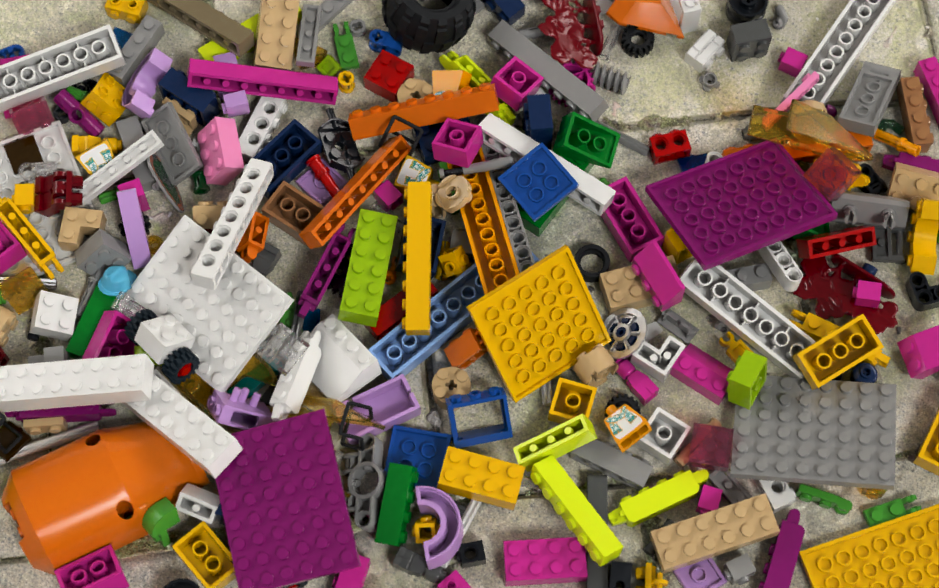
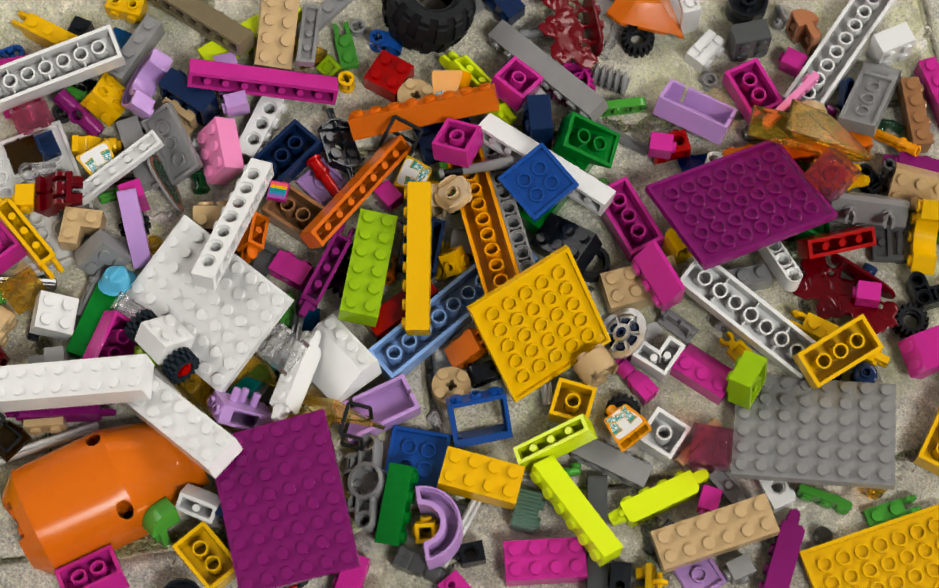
(41, 30): none -> yellow hinge
(47, 145): none -> dark blue panel
(80, 26): none -> black brick
(278, 191): none -> tile
(291, 270): none -> dark pink brick
(482, 374): none -> black piece
(526, 511): none -> sand green brick
(559, 232): none -> black brick
(574, 470): none -> bright green arm
(625, 106): none -> bright green beam
(661, 145): none -> dark pink brick
(697, 113): none -> lavender piece
(751, 86): none -> dark pink brick
(803, 29): none -> nougat brick
(821, 535): none -> clear smoke tile
(844, 90): none -> dark blue plate
(886, 170): none -> dark grey pin
(891, 45): none -> white brick
(922, 320): none -> black tyre

